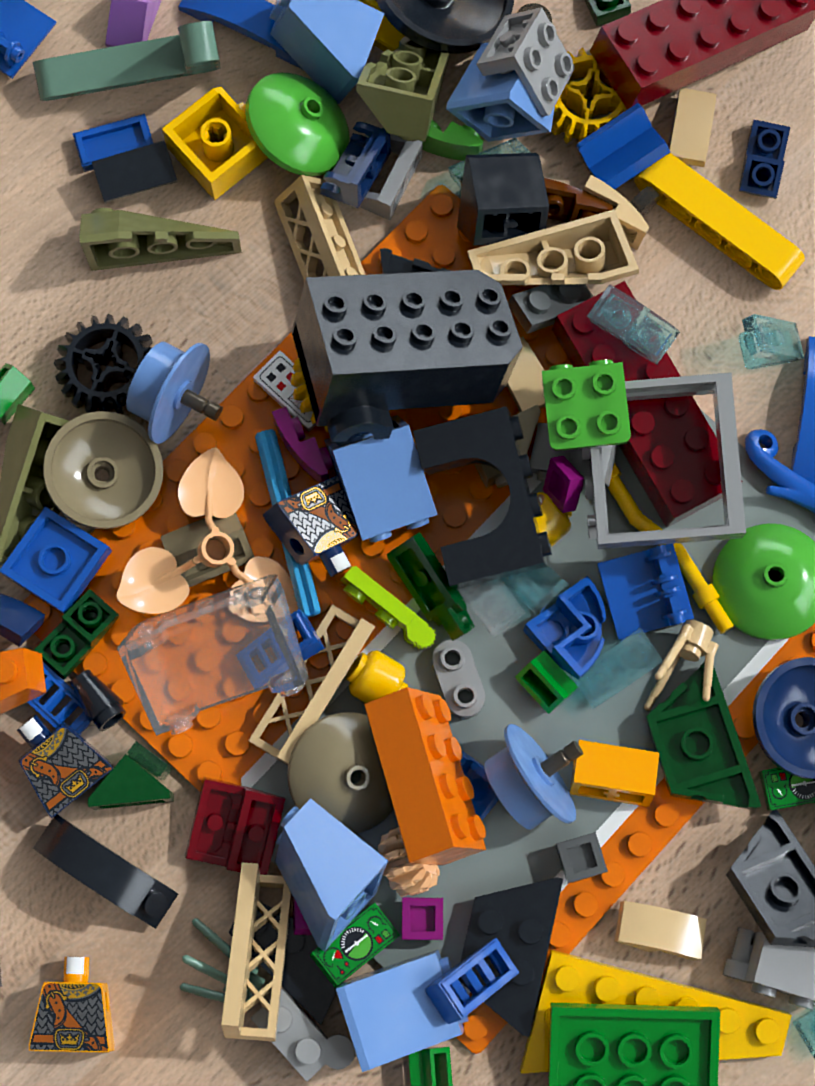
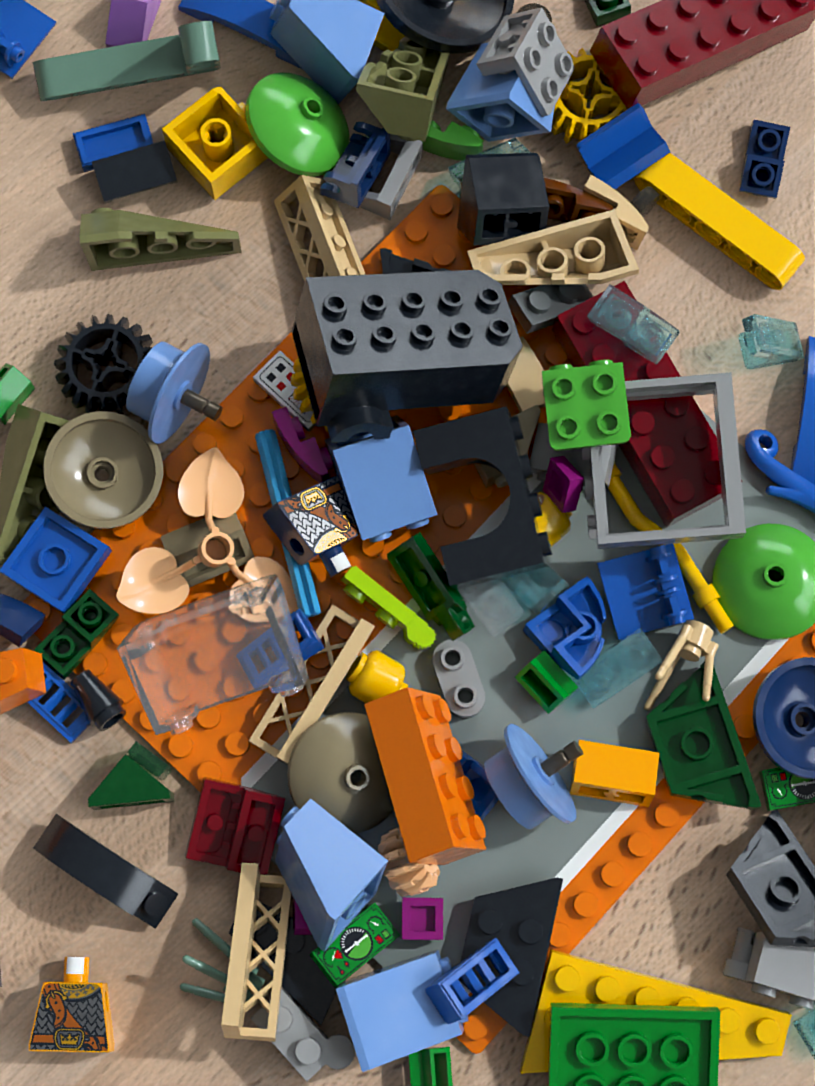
(60, 764): torso -> none
(581, 858): dark grey plate -> none
(660, 930): tan slope -> none
(692, 126): tan slope -> none

